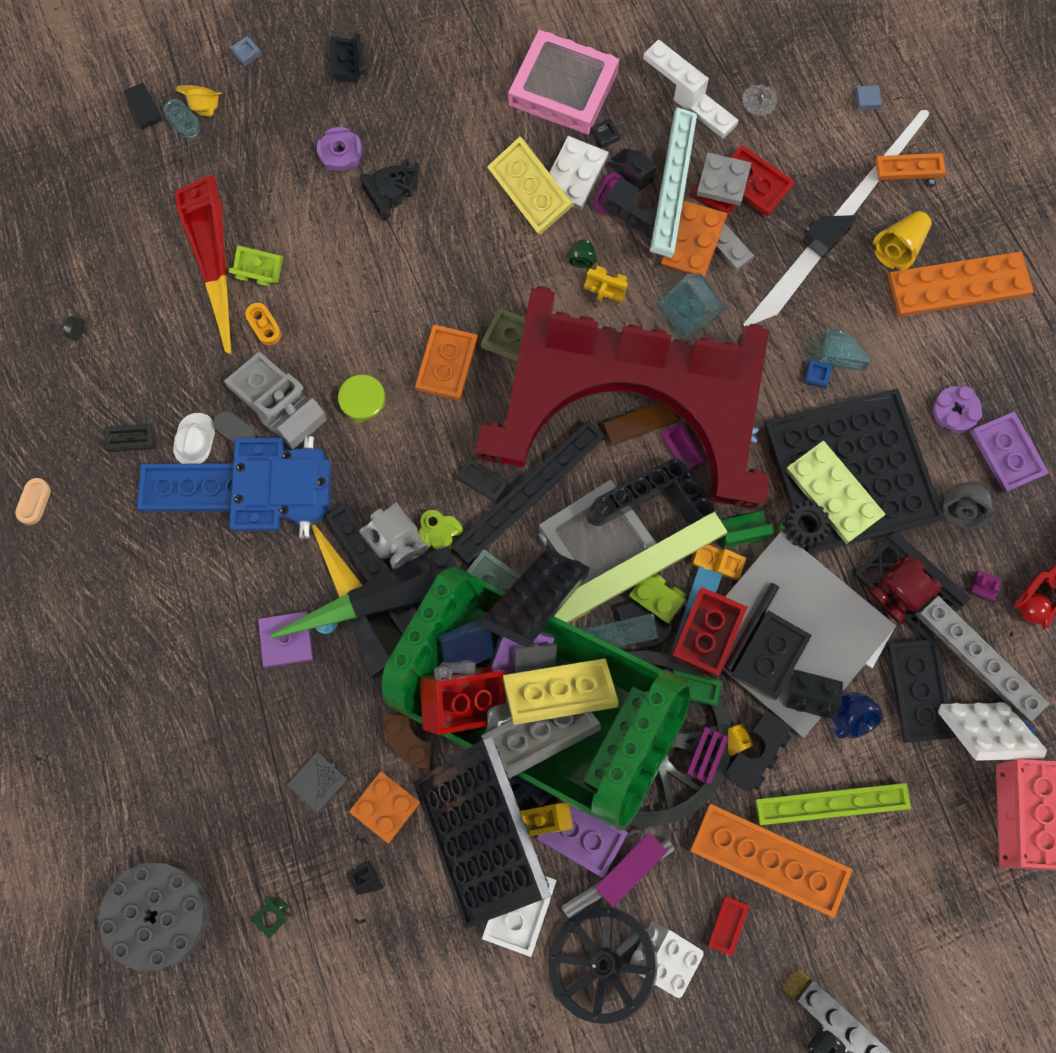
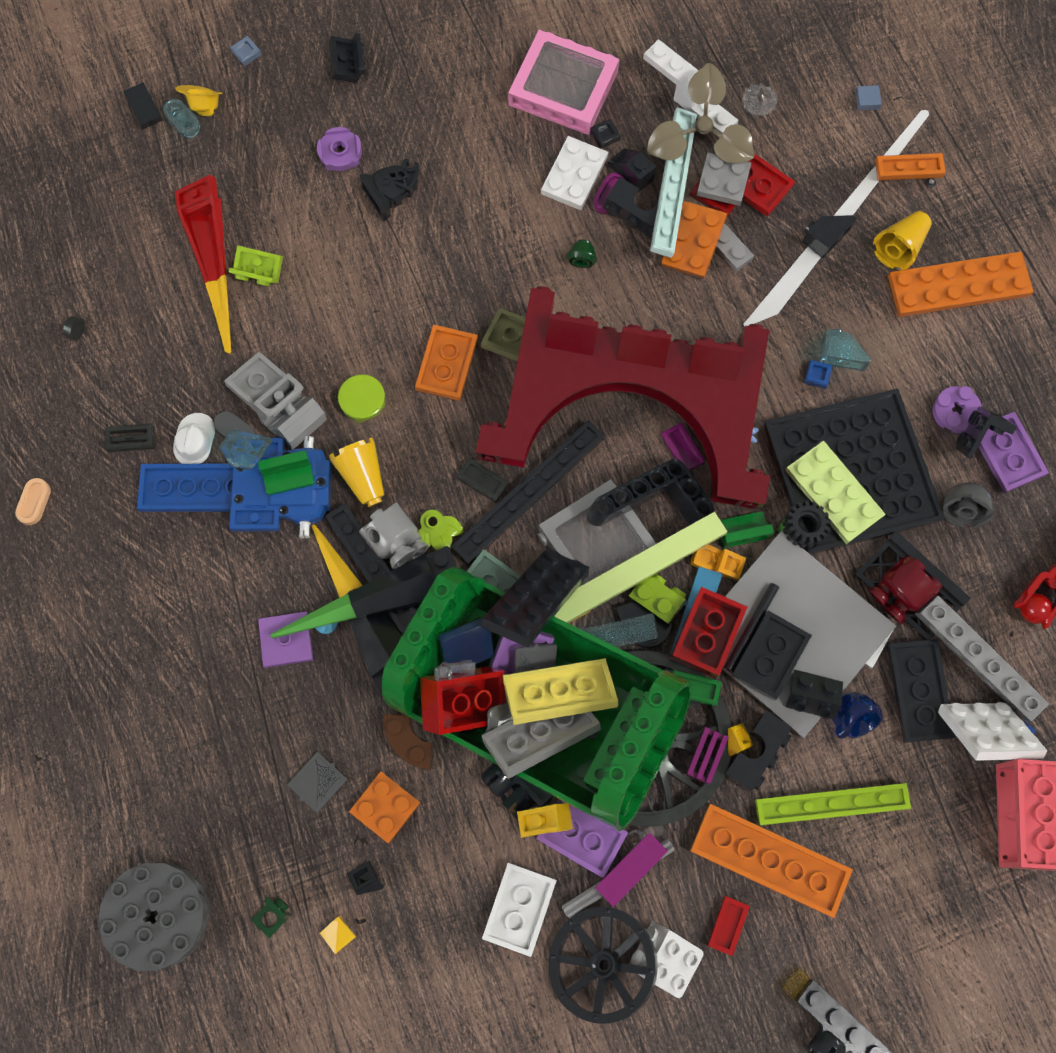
(244, 448): none -> clear light blue slope
(264, 325): light orange plate -> none
(286, 472): none -> green panel
(337, 934): none -> yellow slope
(361, 471): none -> yellow cone
(481, 835): black plate -> none
(530, 185): light yellow plate -> none
(606, 286): yellow hips -> none
(638, 423): reddish brown tile -> none
(691, 305): clear light blue slope -> none
(704, 87): none -> dark tan plant
(979, 422): none -> black bracket
(985, 586): magenta tile -> none

